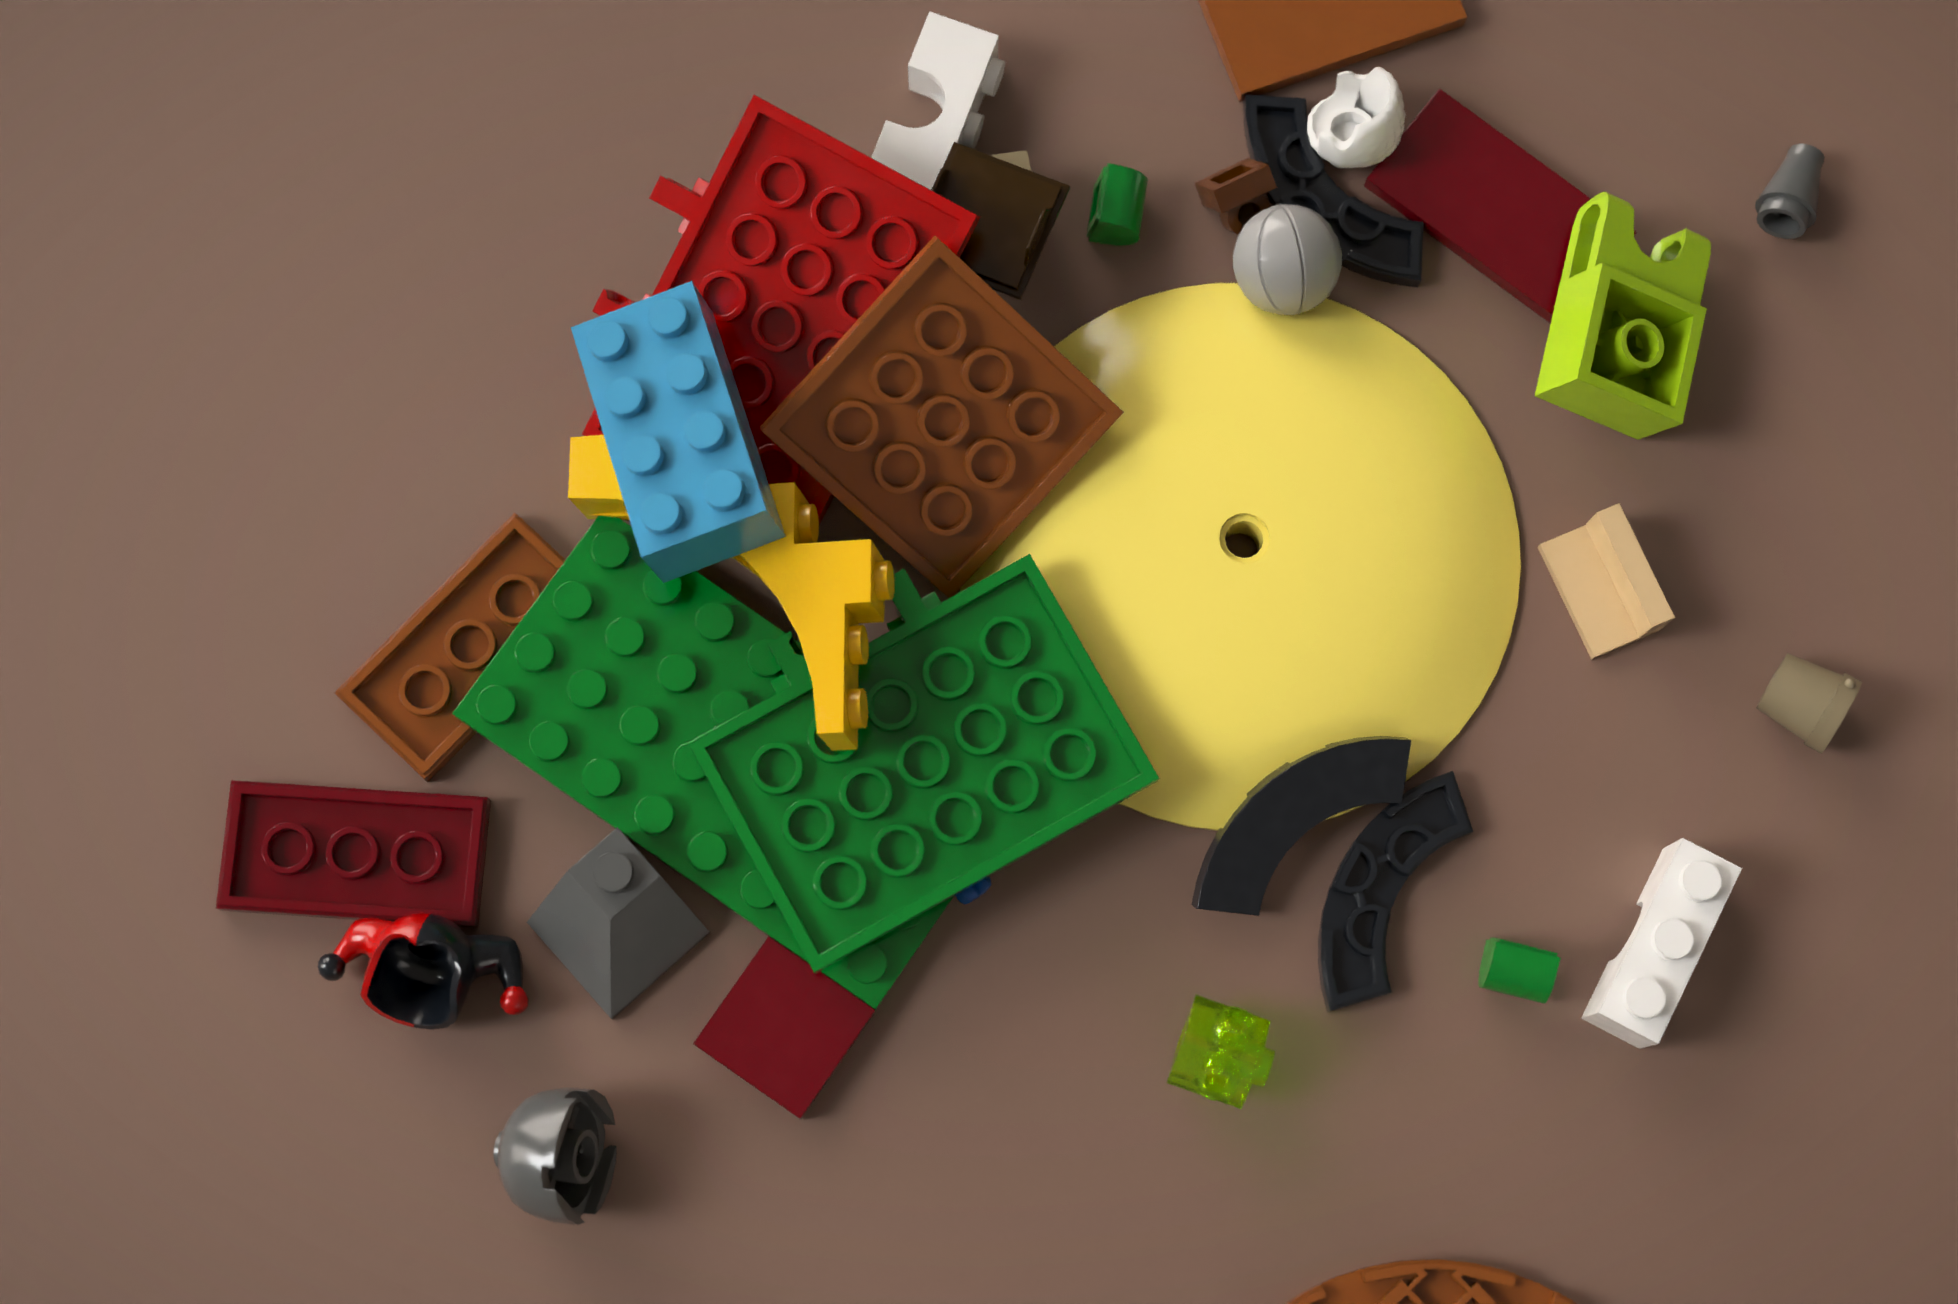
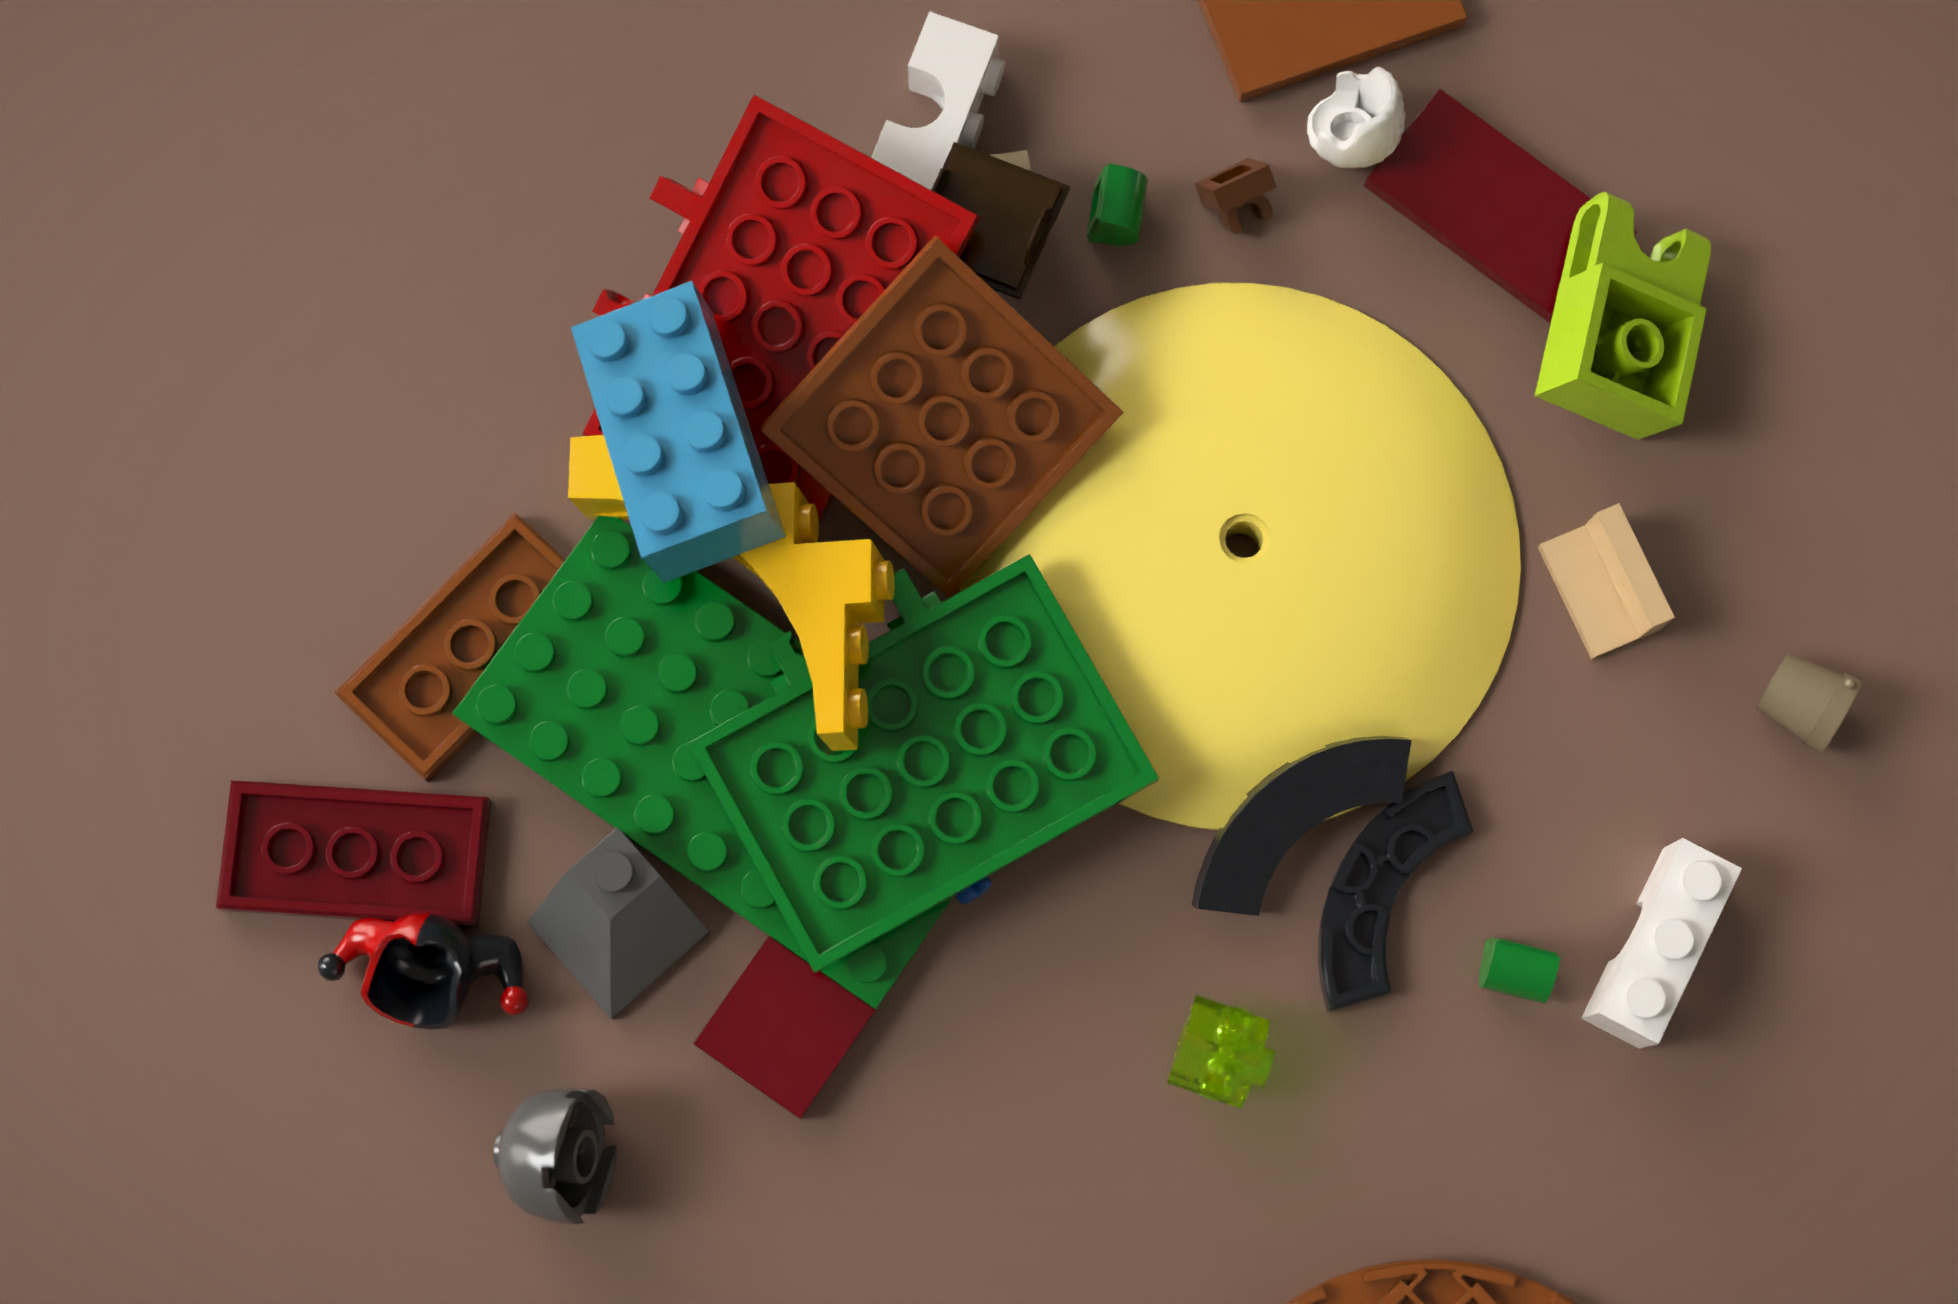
(1287, 259): light grey piece -> none
(1369, 240): black tile -> none
(1792, 194): dark grey cone -> none

